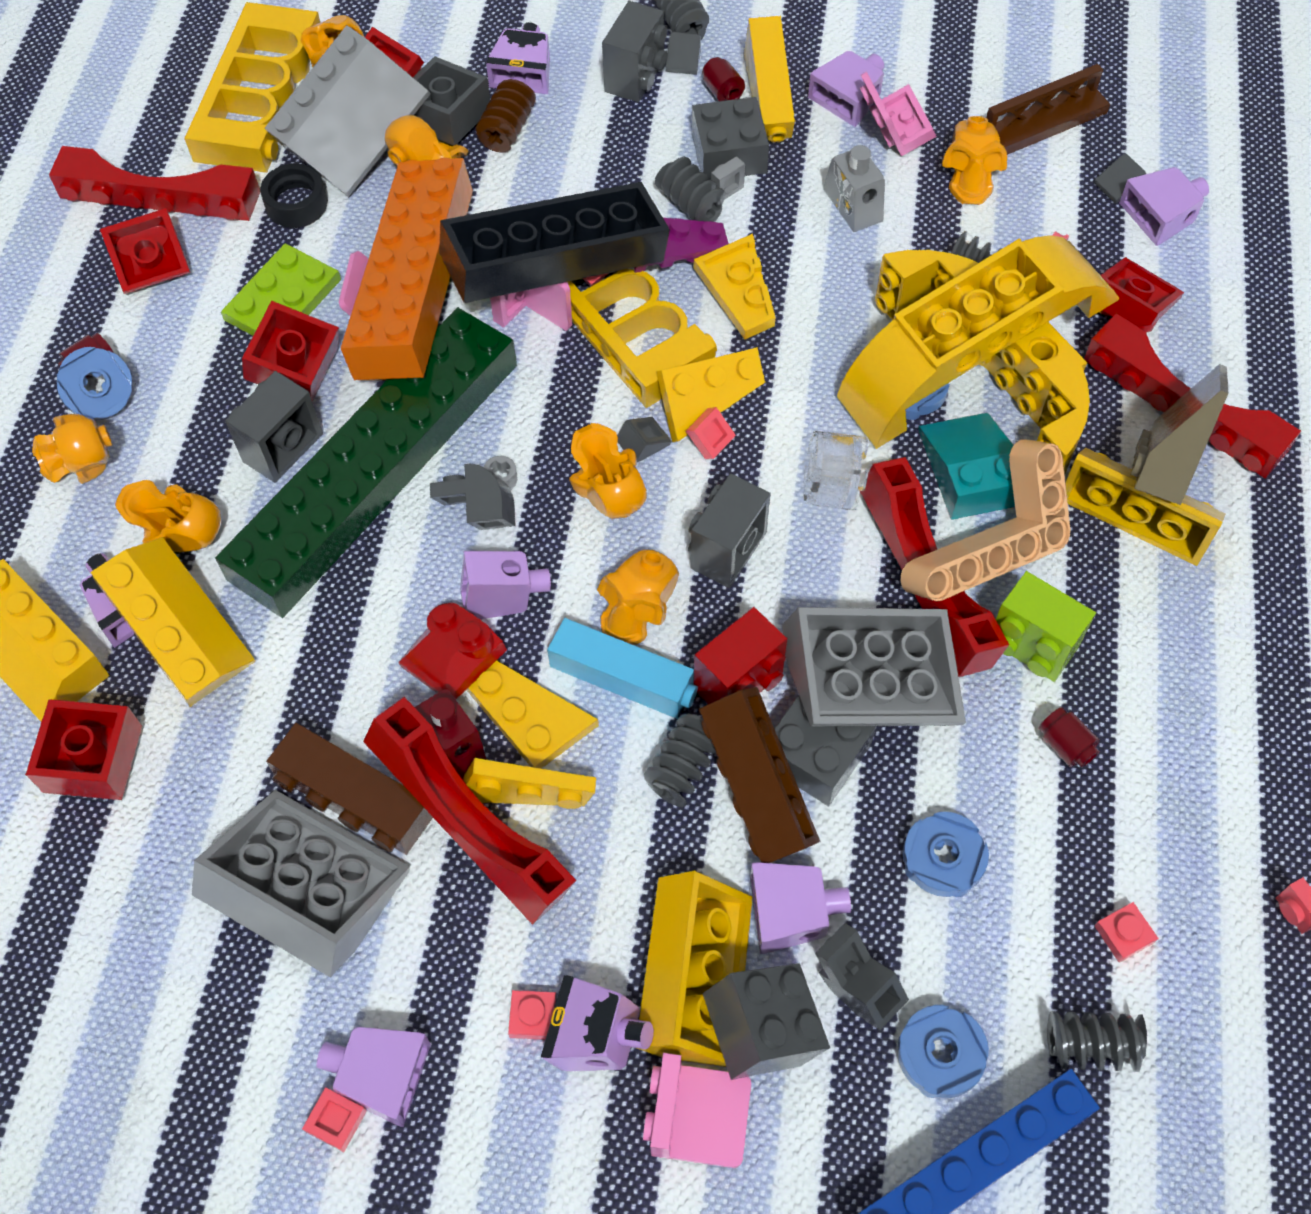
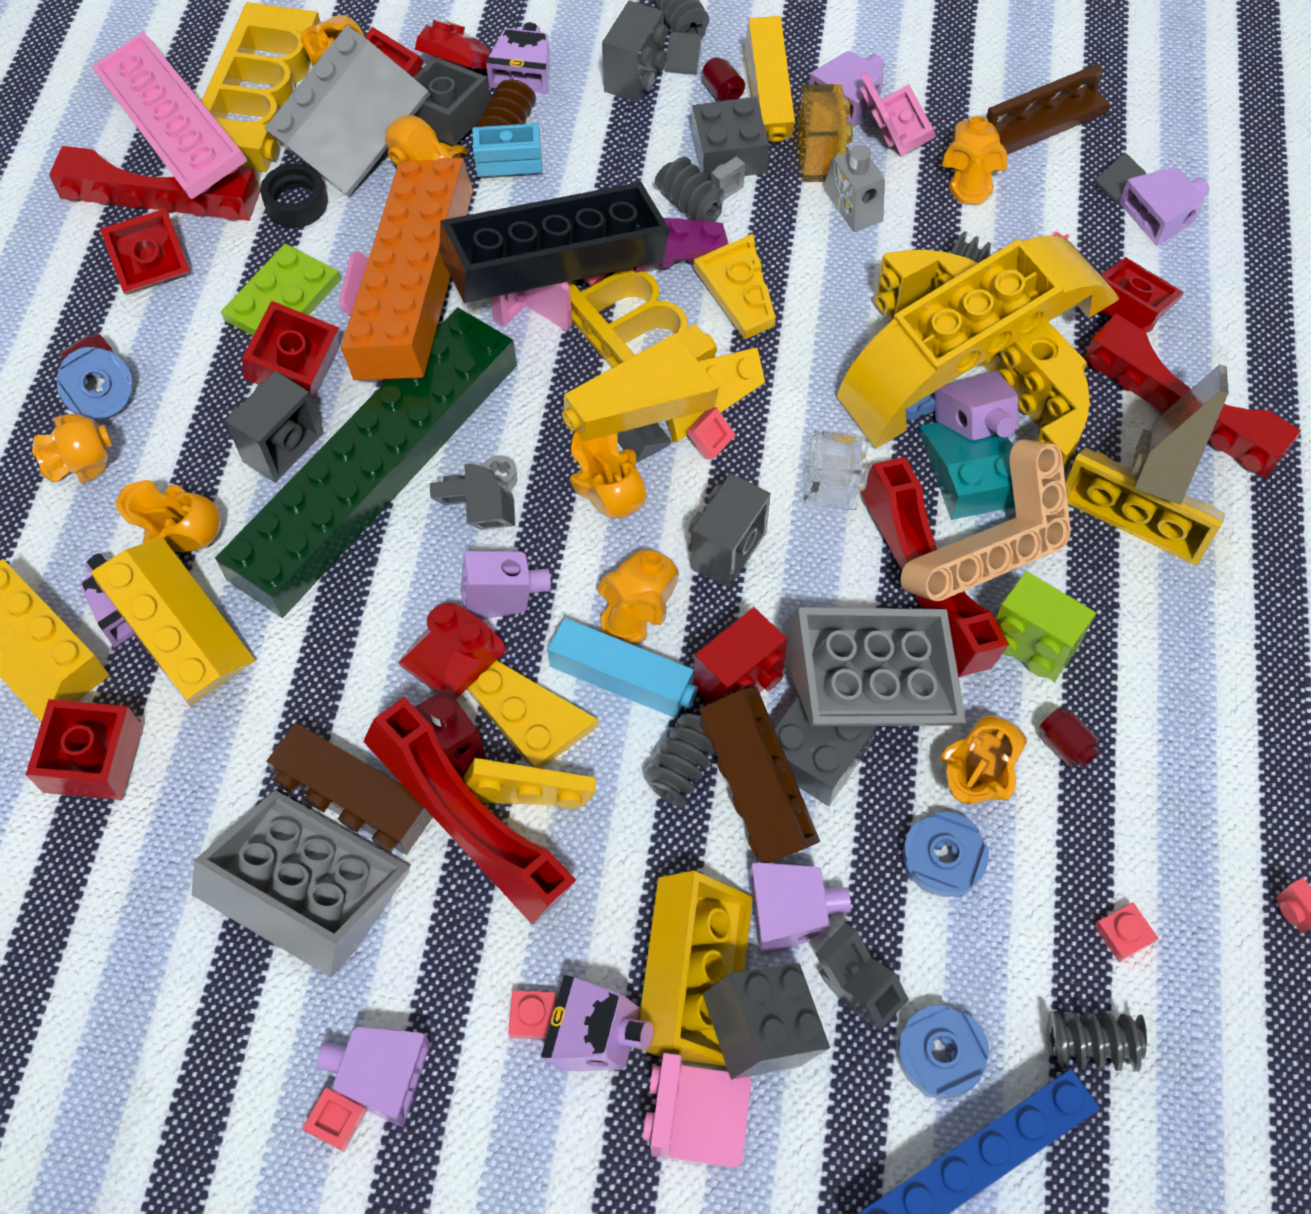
(169, 115): none -> bright pink plate
(452, 44): none -> red slope
(507, 150): none -> medium azure brick
(641, 391): none -> yellow slope
(822, 129): none -> clear yellow piece
(978, 406): none -> lavender torso
(984, 761): none -> light orange head

